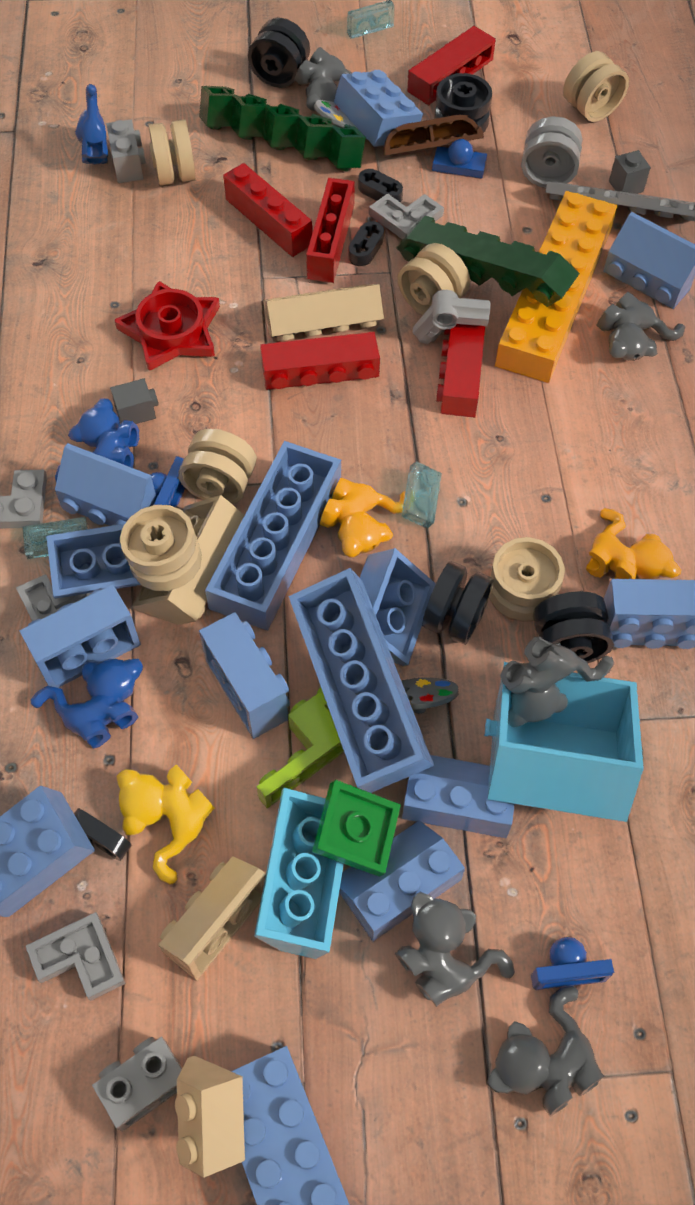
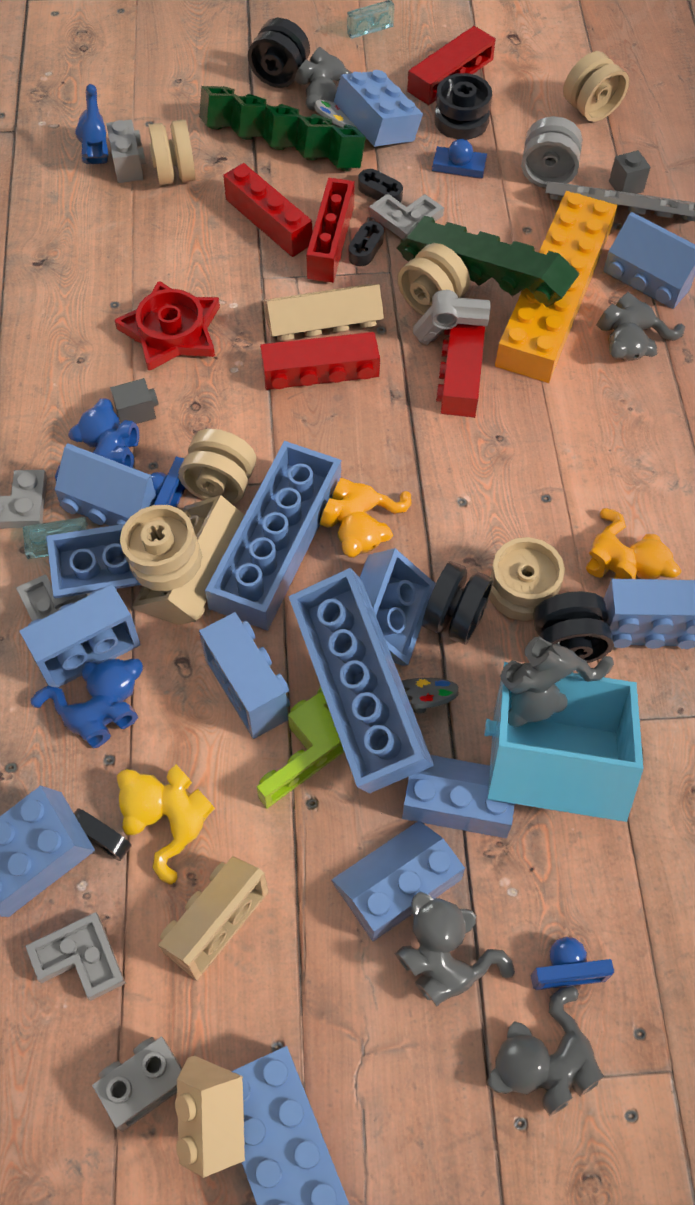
(299, 885): medium azure slope -> none
(356, 828): green plate -> none
(421, 495): clear light blue plate -> none
(431, 134): reddish brown brick -> none

